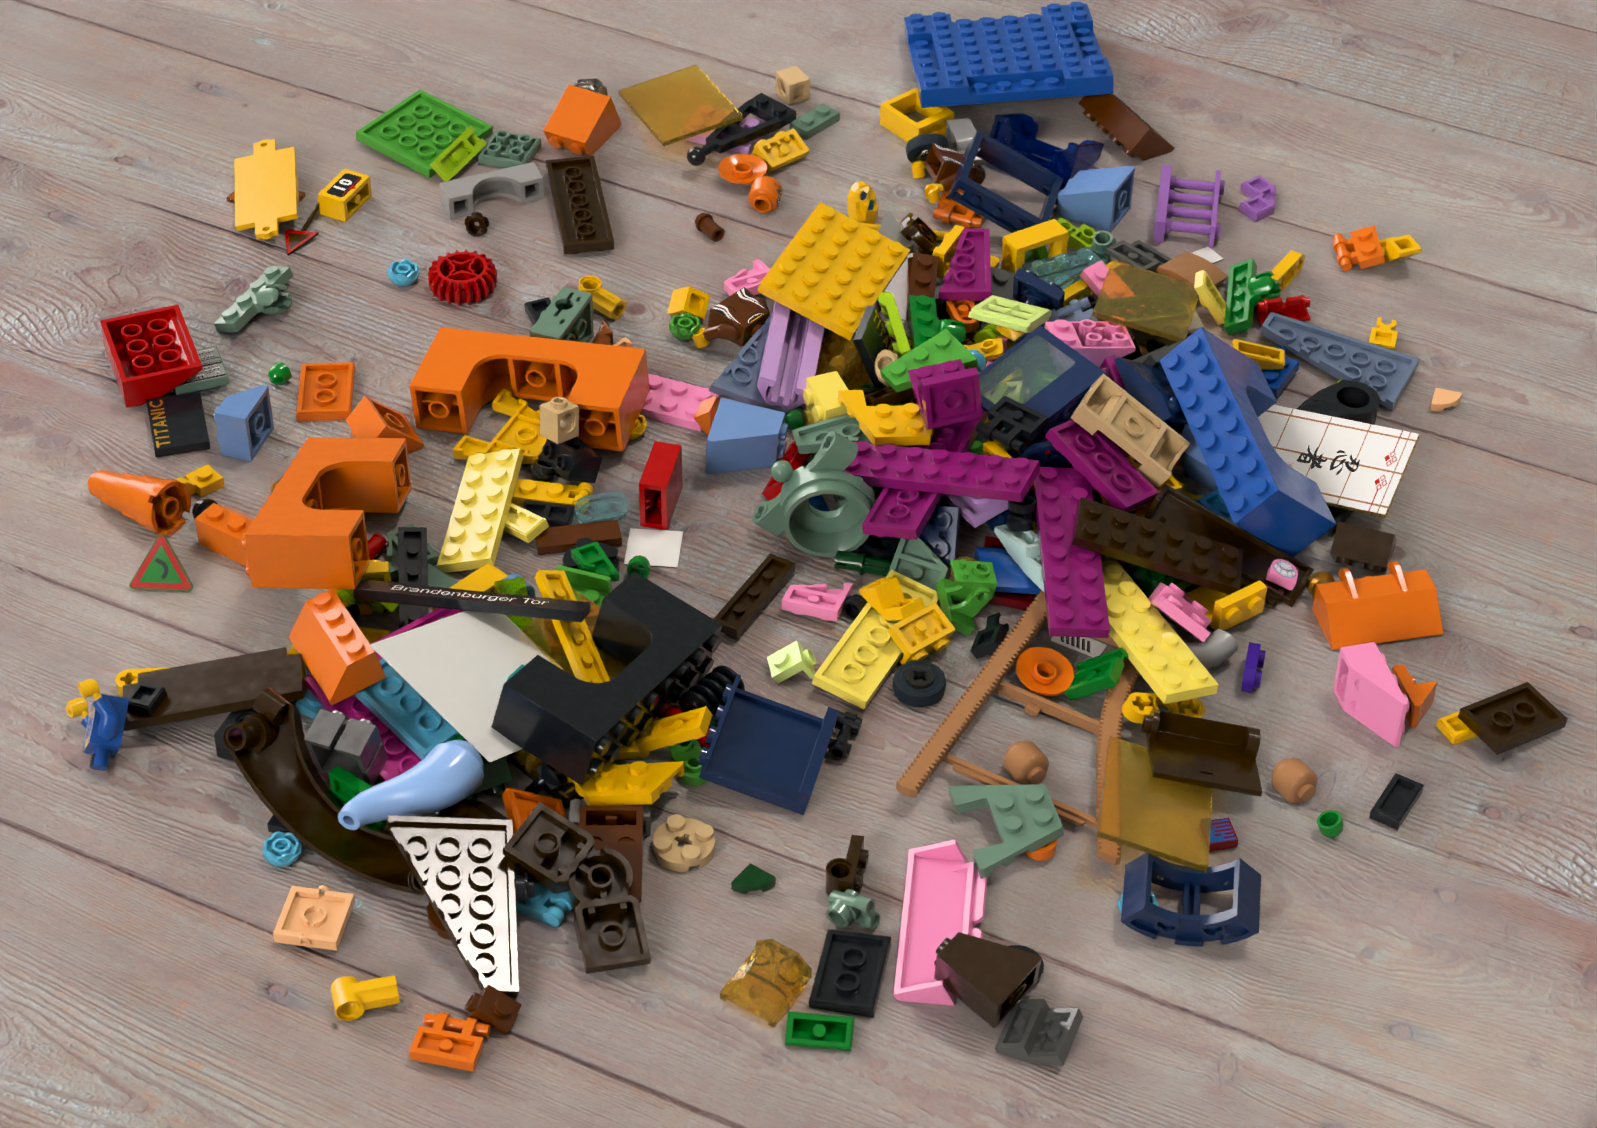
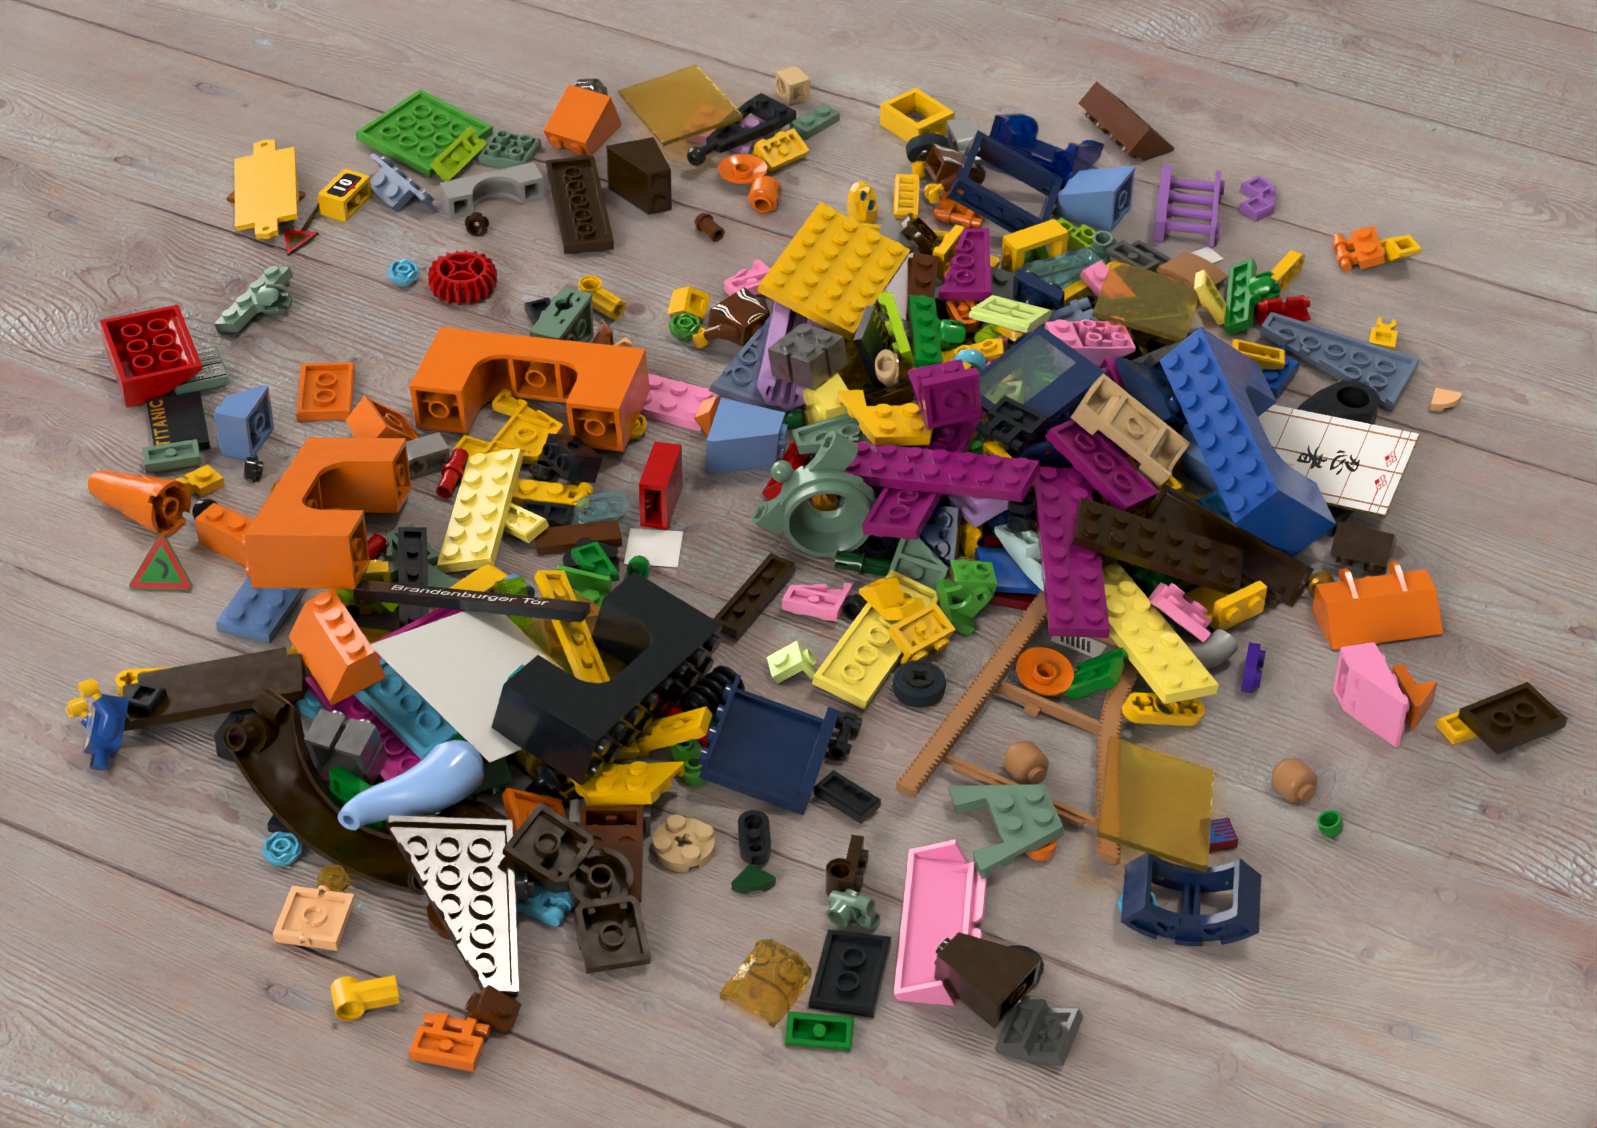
(171, 456): none -> sand green plate
(253, 468): none -> black plate
(259, 611): none -> medium blue plate
(279, 374): green hinge -> none
(334, 878): none -> clear yellow plate
(394, 189): none -> sand blue bracket
(427, 454): none -> light grey piece
(452, 472): none -> red pin
(559, 420): tan brick -> none
(640, 175): none -> dark brown slope
(754, 837): none -> black plate
(807, 356): none -> flat silver piece
(825, 502): none -> light orange plate
(847, 796): none -> black plate
(906, 195): none -> yellow slope
(934, 351): bright green wing -> none
(969, 537): none -> yellow plate
(990, 638): black plate -> none
(1006, 57): blue plate -> none
(1203, 752): dark brown door -> none
(1282, 573): bright pink tile -> none
(1396, 801): black tile -> none

